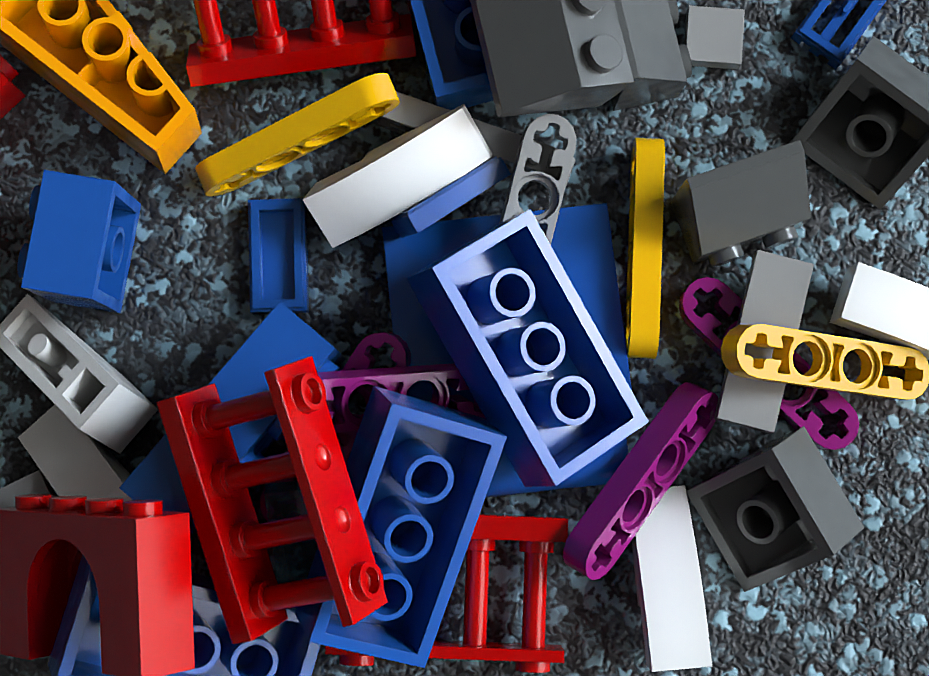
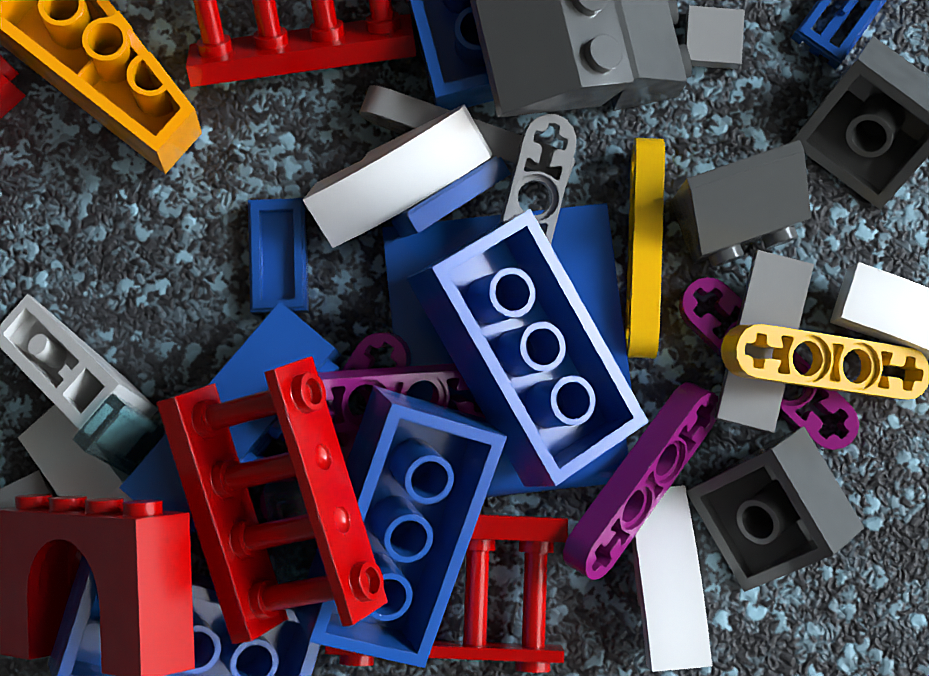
(79, 241): blue brick -> none
(120, 434): none -> clear light blue tile
(297, 134): yellow beam -> none

